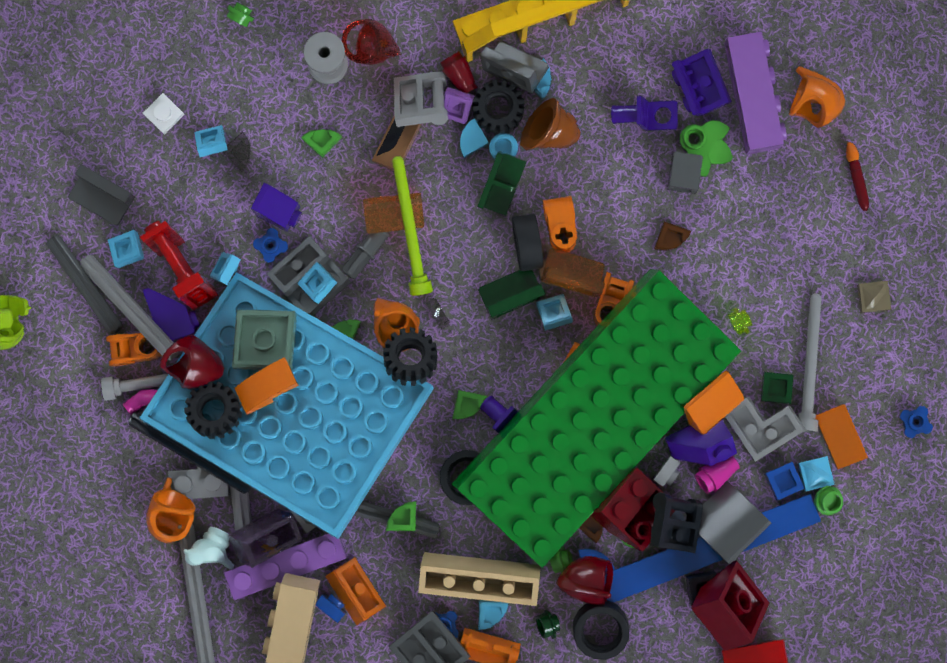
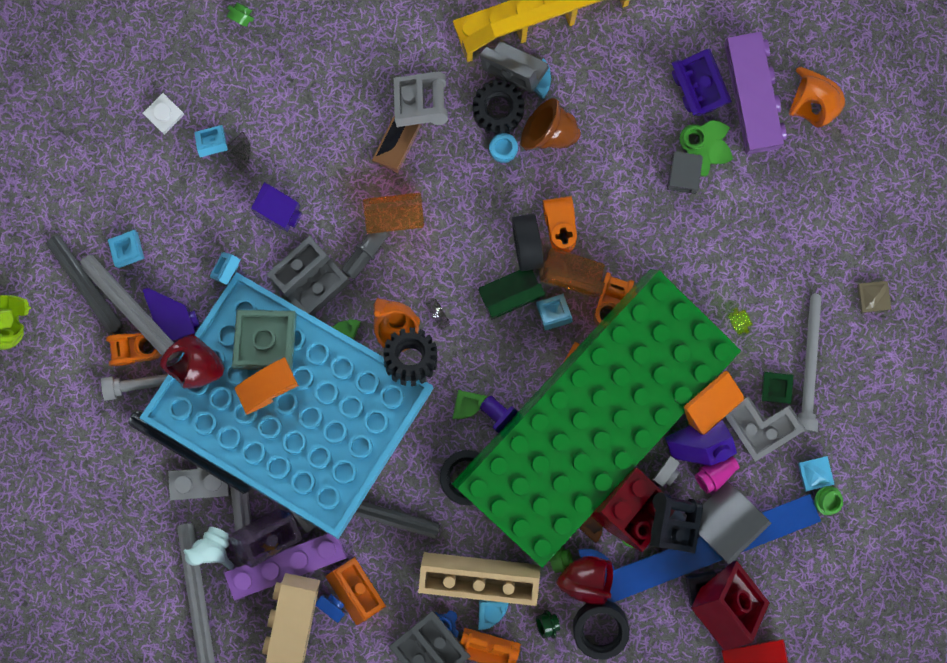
(100, 195): dark grey panel -> none
(140, 399): dark pink arm -> none
(167, 512): orange piece -> none
(190, 287): red fence -> none
(225, 422): black tyre -> none
(278, 245): blue plate -> none
(317, 282): medium azure tile -> none
(321, 140): bright green tile -> none
(326, 57): light grey piece -> none
(377, 34): clear red piece -> none
(403, 518): bright green tile -> none
(419, 281): lime piece -> none
(458, 72): dark red cone -> none
(458, 105): medium lavender tile -> none
(472, 139): medium azure tile -> none
(502, 183): dark green panel -> none
(645, 113): dark purple bracket -> none
(671, 237): reddish brown tile -> none
(784, 481): blue plate -> none
(841, 436): orange slope -> none
(857, 176): dark red piece -> none
(908, 422): blue plate -> none

